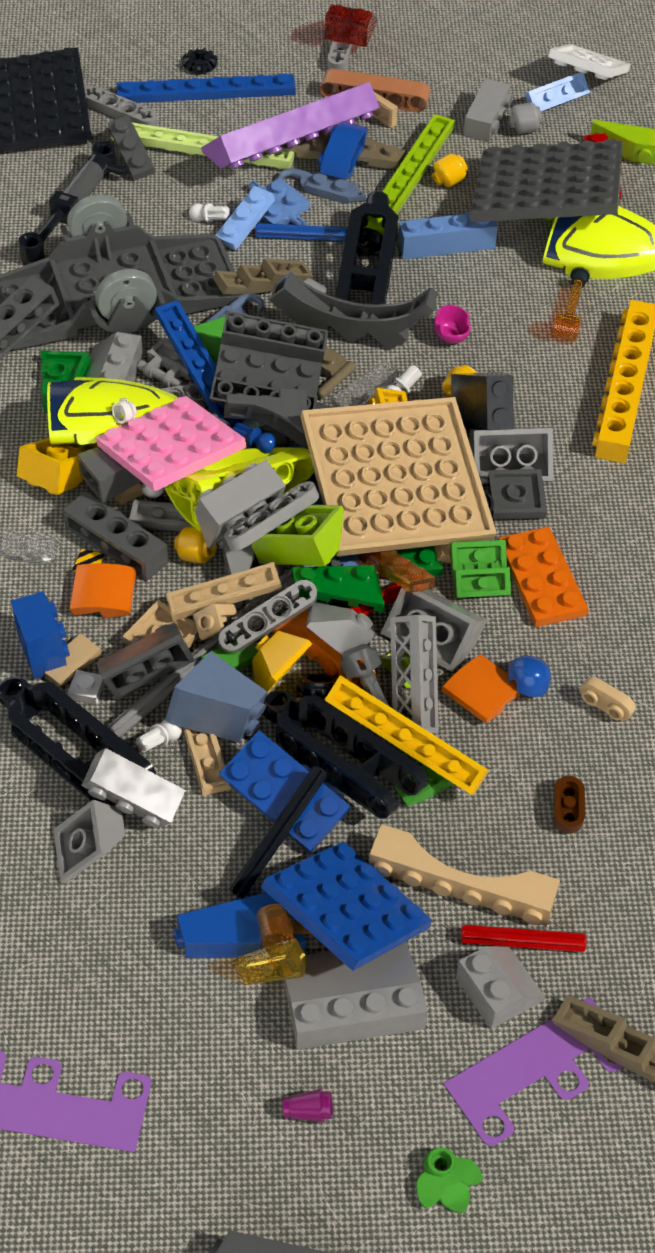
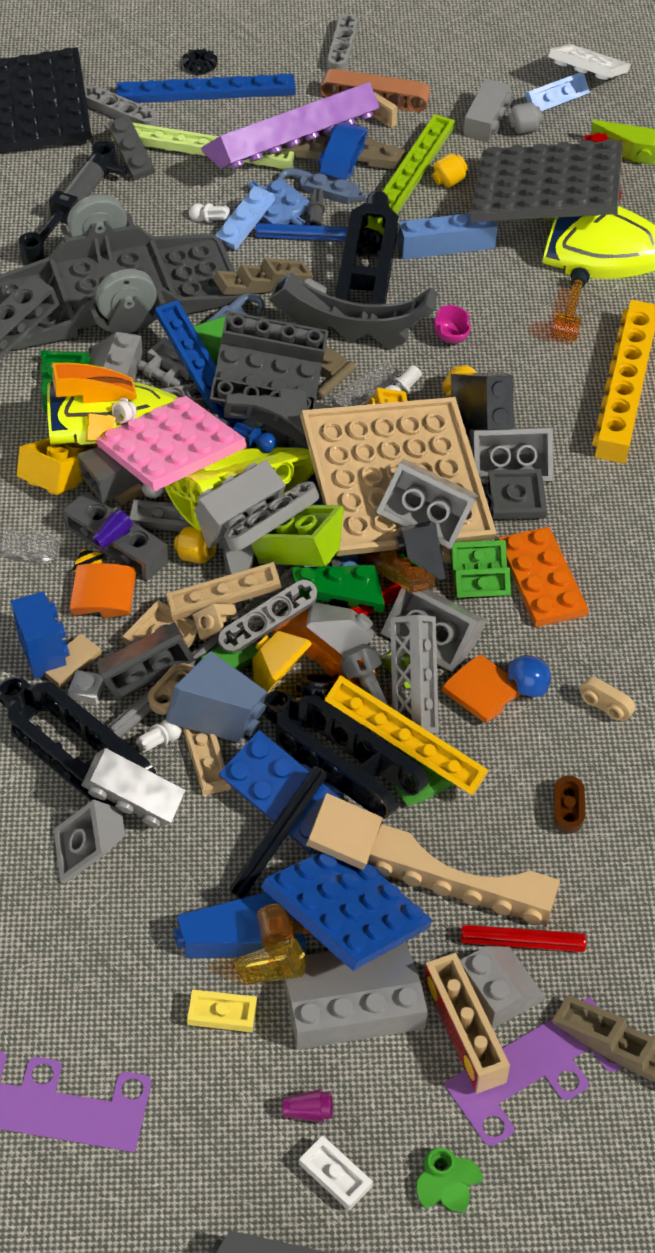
(91, 382): none -> light orange slope
(98, 425): none -> yellow tile
(112, 529): none -> dark purple cone
(165, 686): none -> tan plate
(222, 1010): none -> light yellow plate
(315, 208): none -> dark grey axle
(335, 1172): none -> white plate
(344, 831): none -> tan tile
(349, 25): clear red slope -> none
(422, 546): none -> black slope
(423, 496): none -> light grey slope
(466, 1023): none -> tan brick

